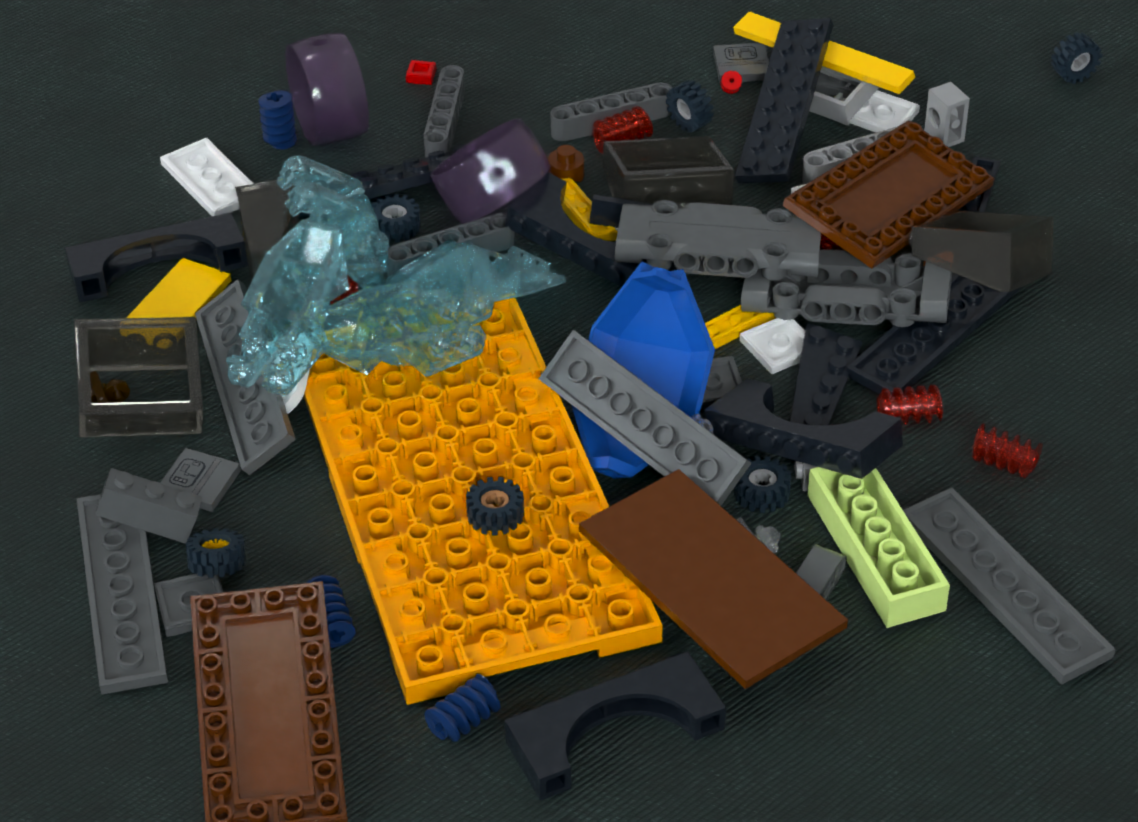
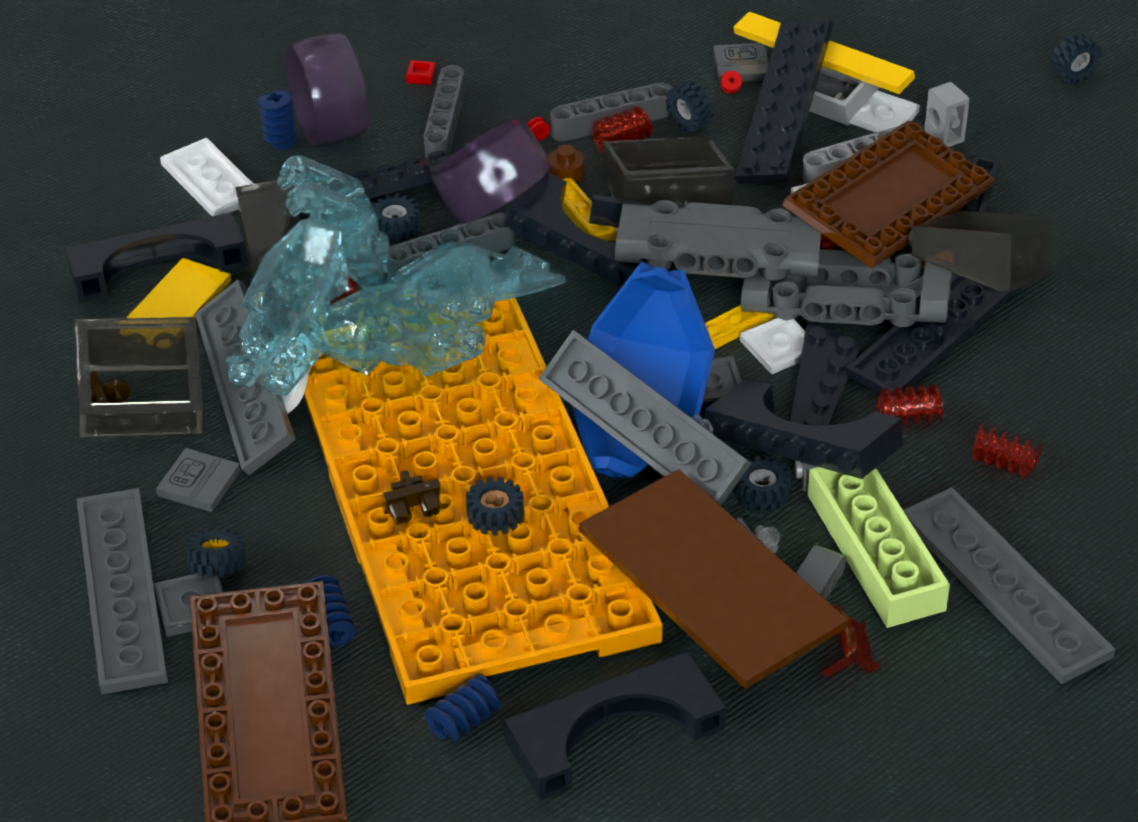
(148, 505): dark grey brick -> none
(411, 493): none -> dark brown hips
(539, 128): none -> red piece
(855, 648): none -> clear red piece

